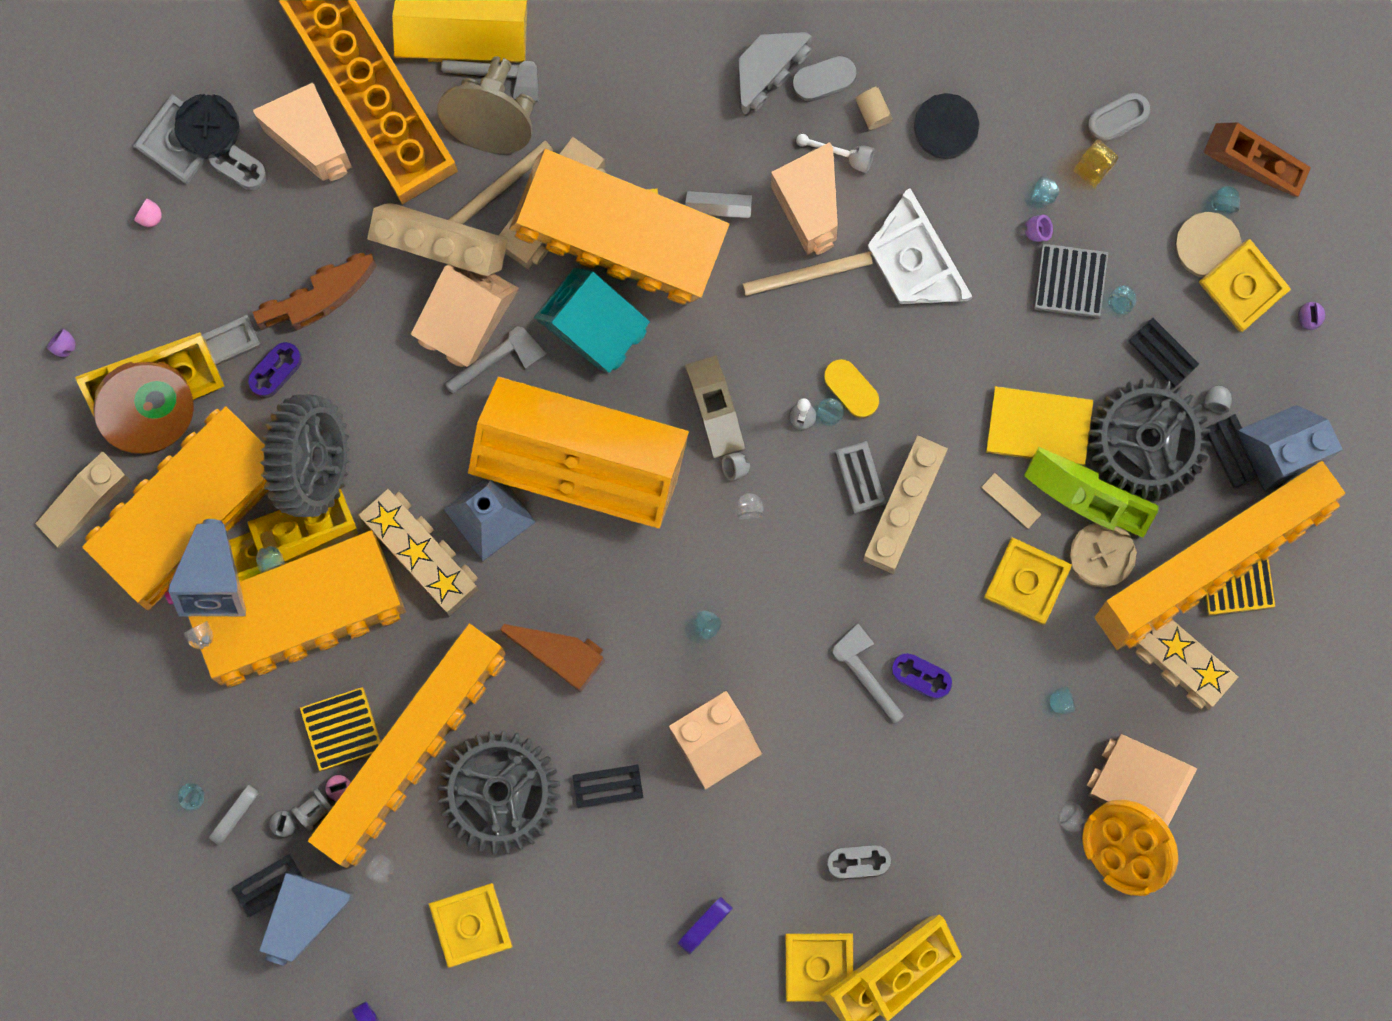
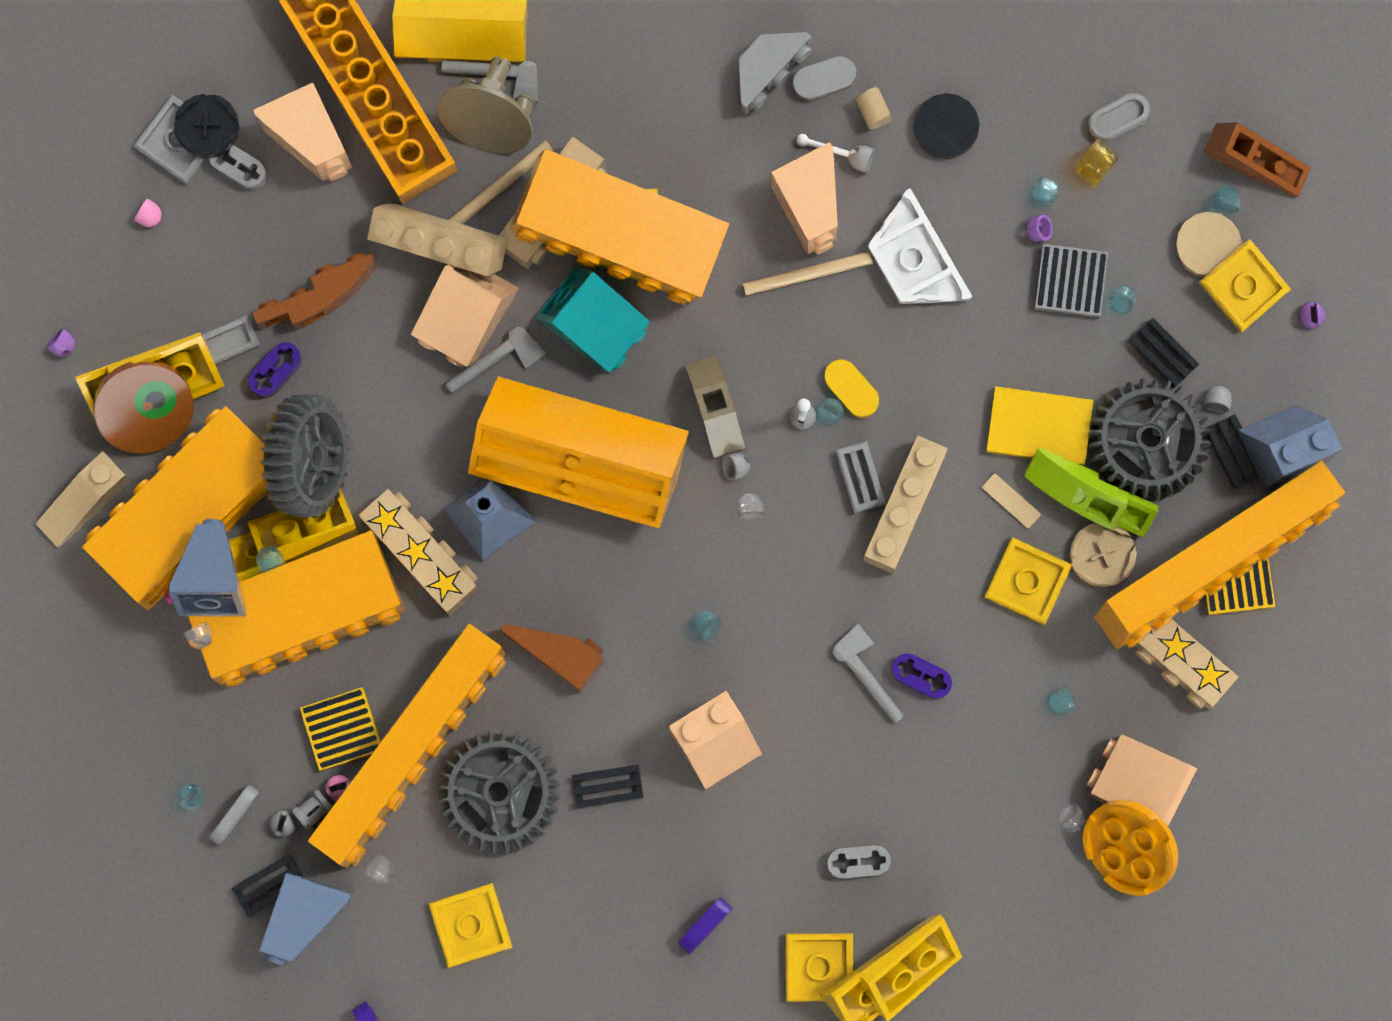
(720, 204): light grey tile -> none

